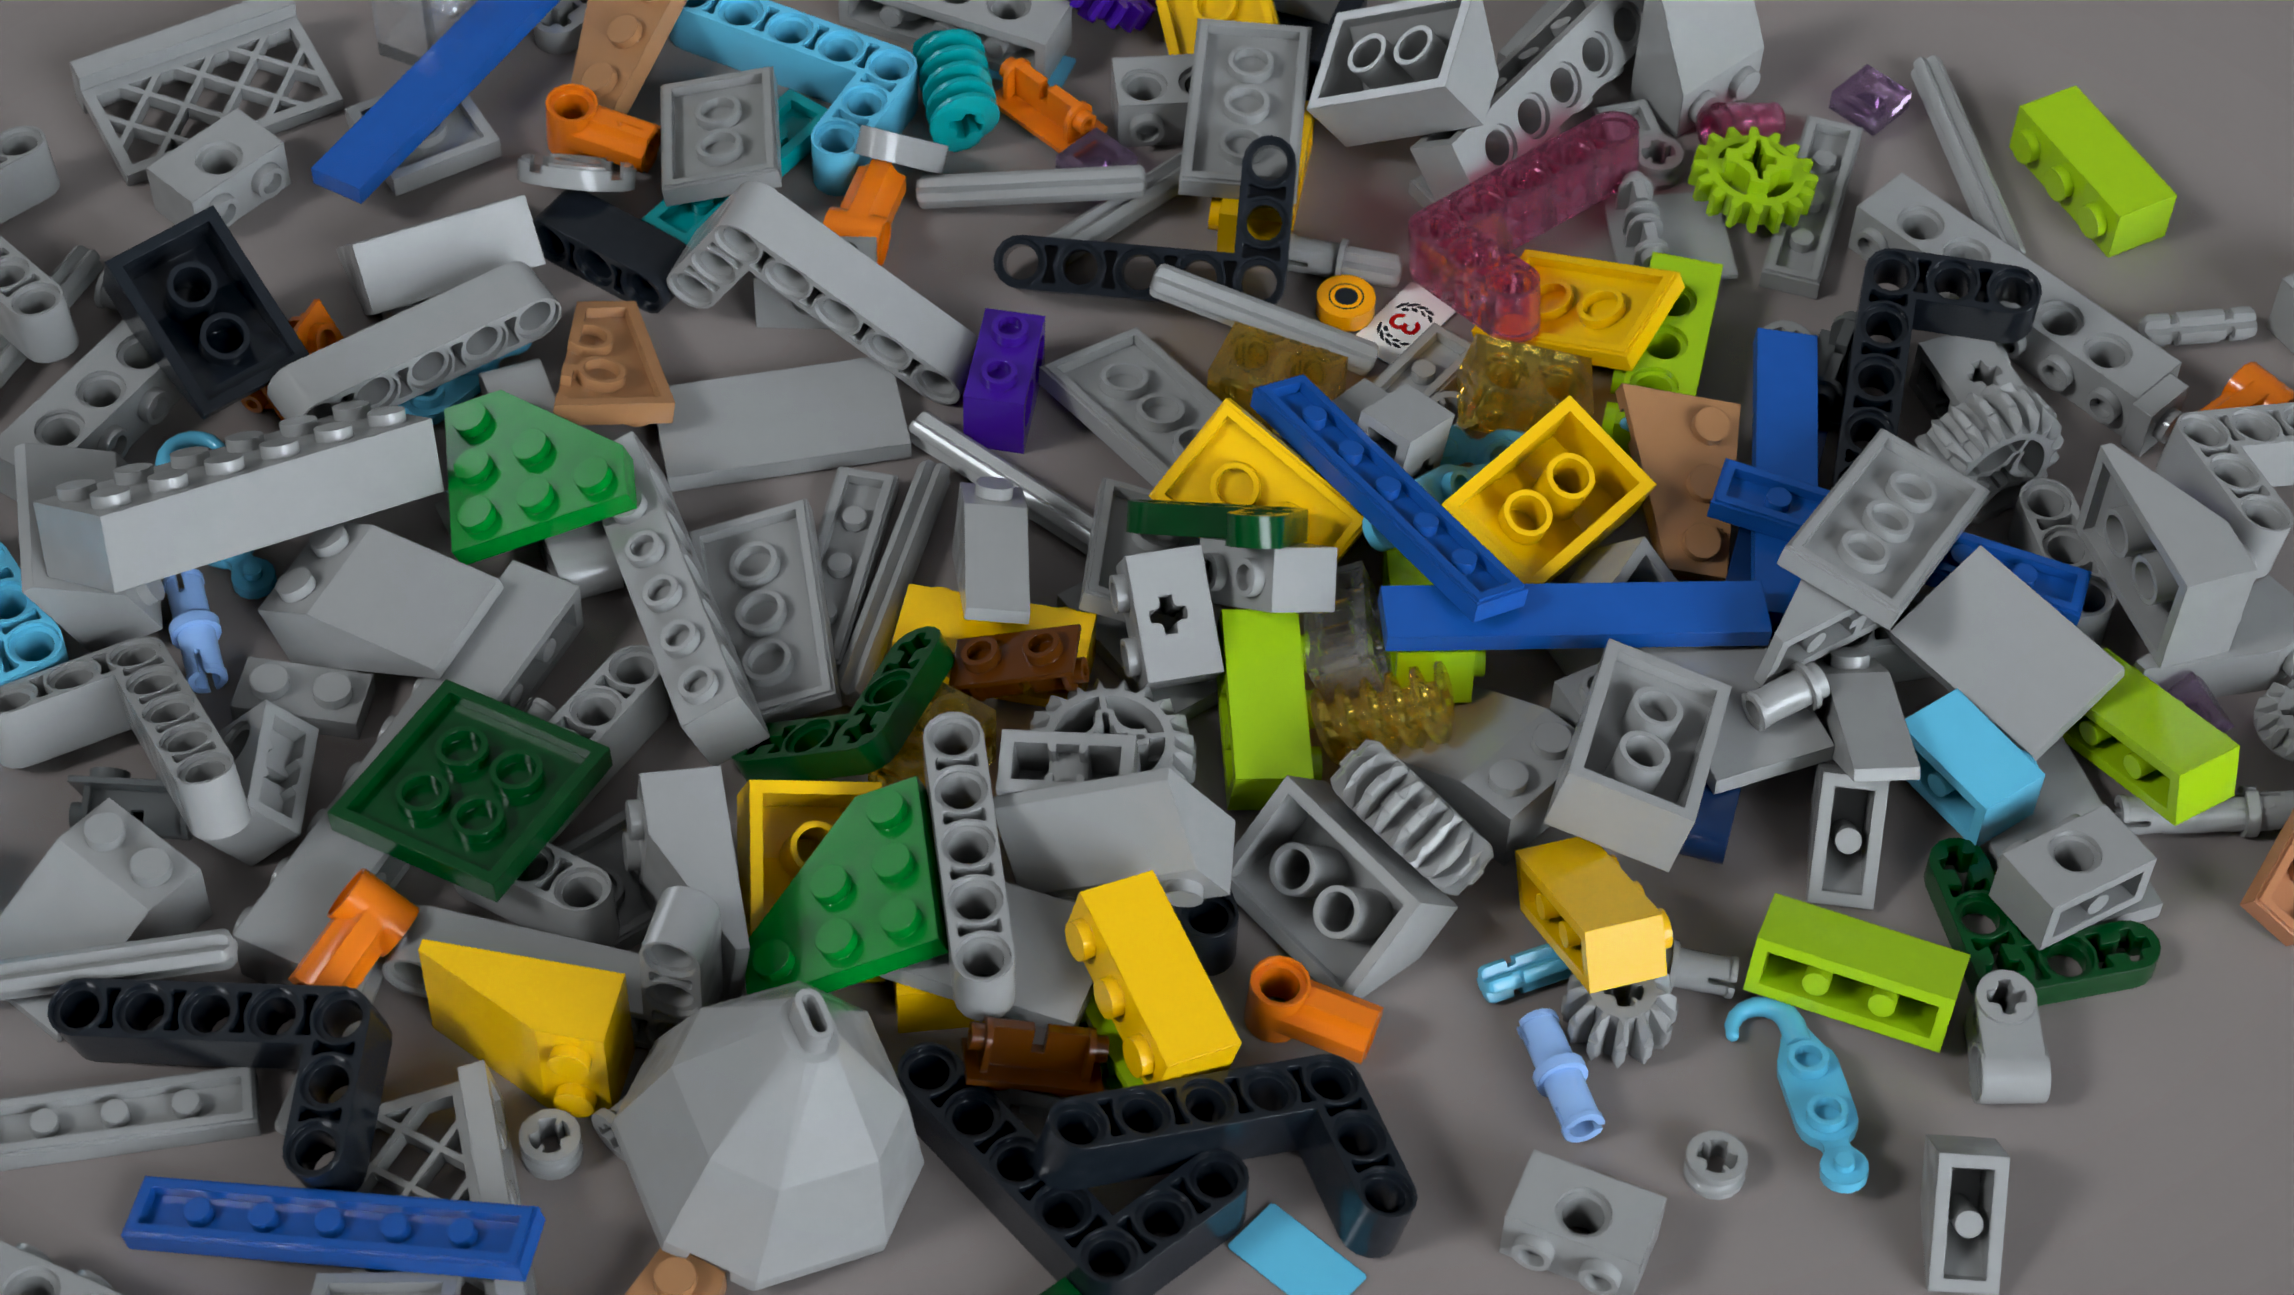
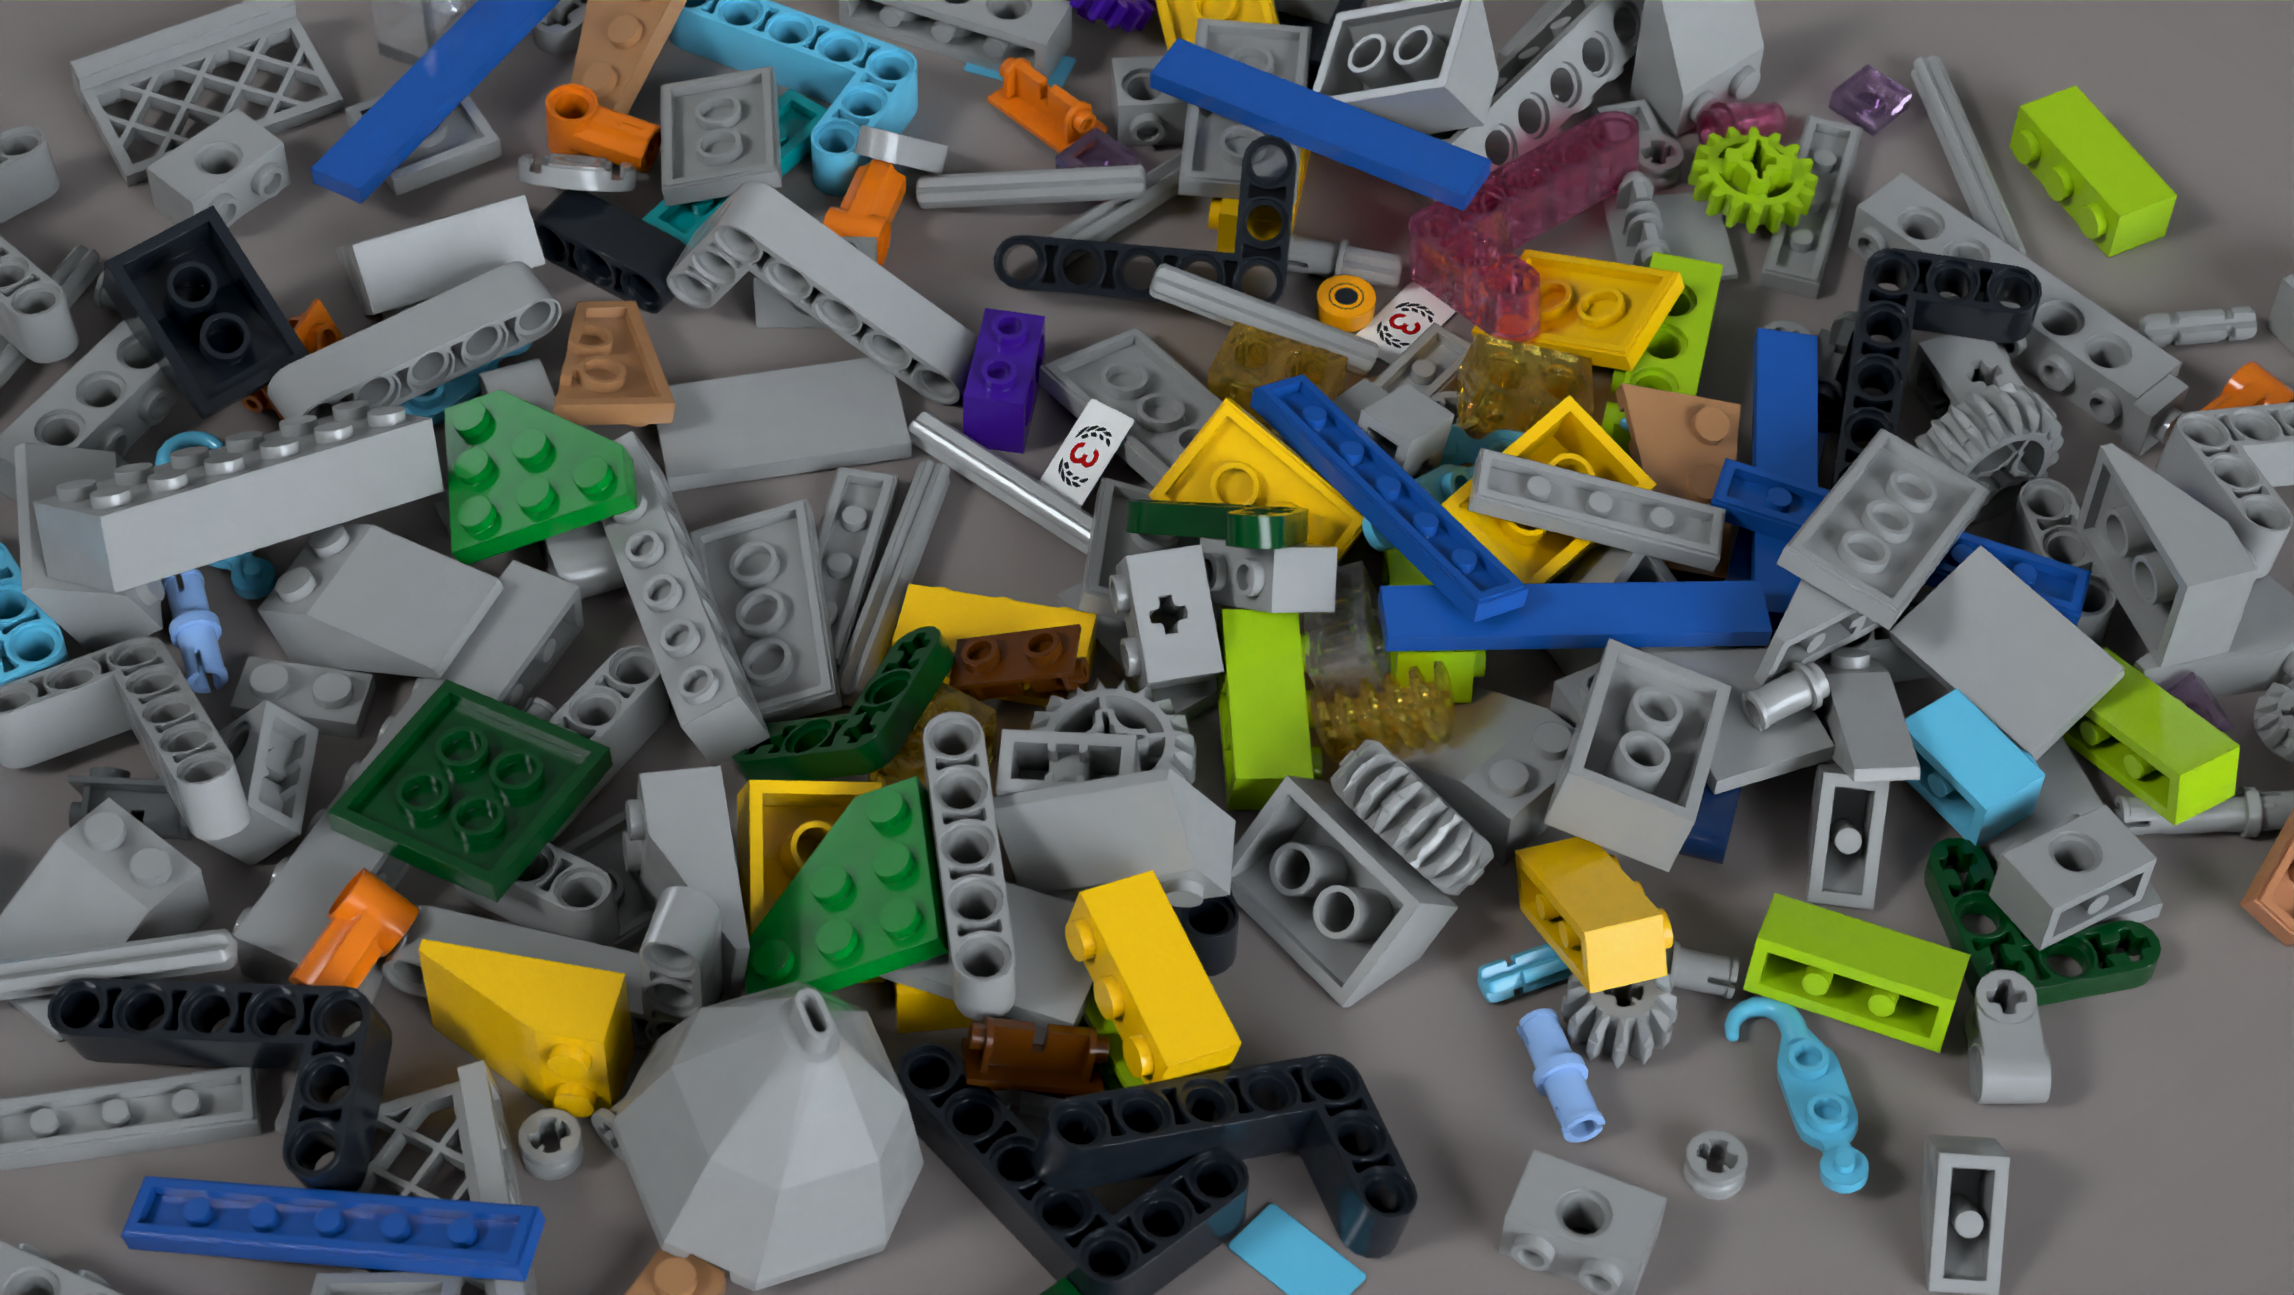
(956, 87): teal piece -> none
(992, 551): light grey slope -> none
(1086, 451): none -> white sticker
(1311, 1011): orange piece -> none
(1321, 124): none -> blue tile
(1597, 509): none -> light grey tile

